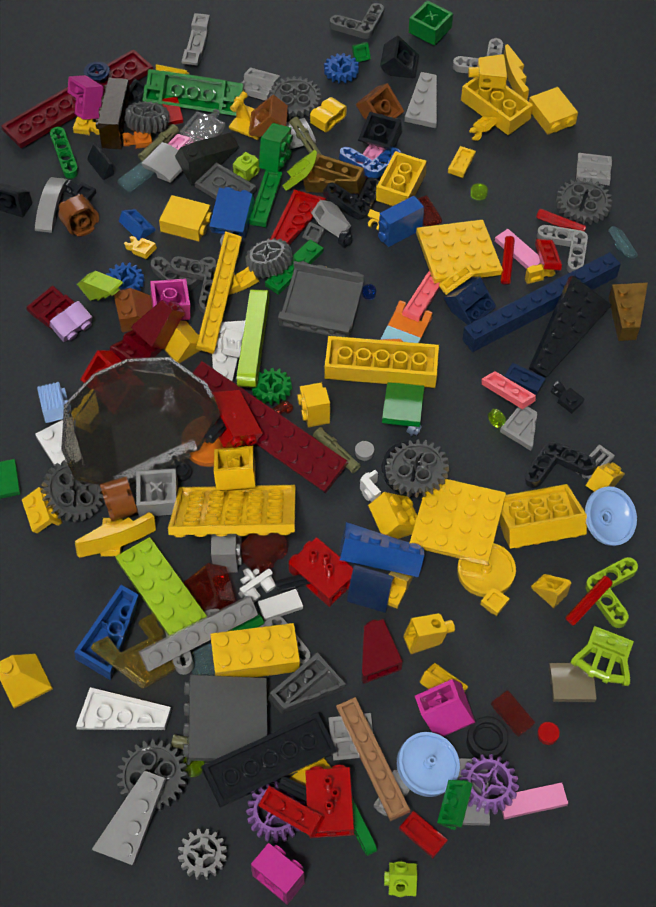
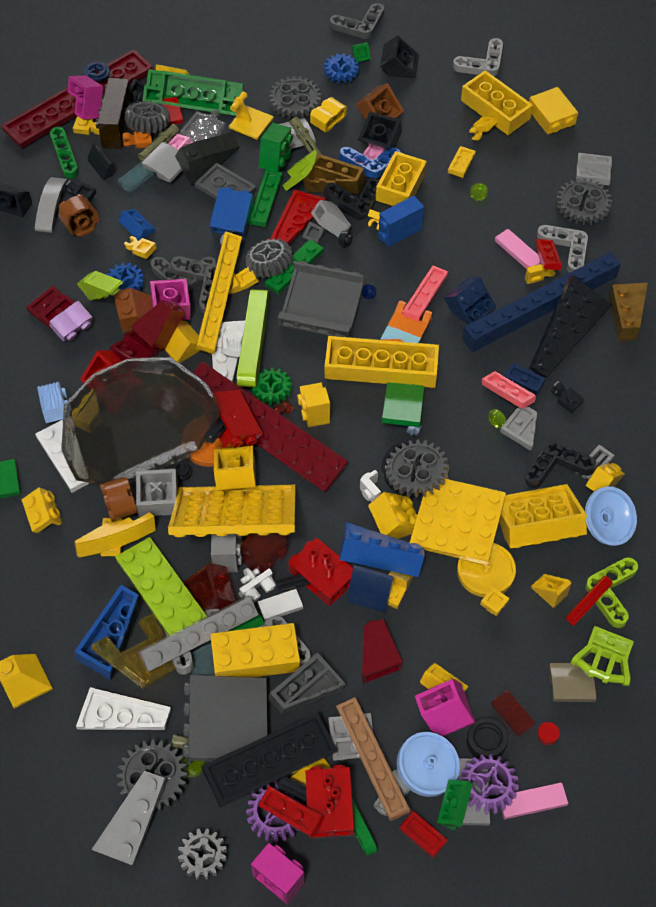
(55, 490): dark grey gear -> none
(185, 218): yellow brick -> none
(197, 39): light grey slope -> none
(246, 166): lime brick -> none
(258, 83): light grey slope -> none
(269, 112): dark orange slope -> none
(332, 443): olive pin -> none
(364, 450): light grey tile -> none
(401, 879): lime brick -> none
(423, 103): light grey wing -> none
(427, 632): yellow torso -> none
(430, 22): green brick -> none
(431, 216): clear red plate -> none
(455, 245): yellow plate -> none
(456, 279): yellow slope -> none
(490, 71): yellow torso -> none
(507, 260): red axle -> none
(515, 73): yellow slope -> none
(559, 220): red axle -> none
(622, 242): clear light blue plate -> none

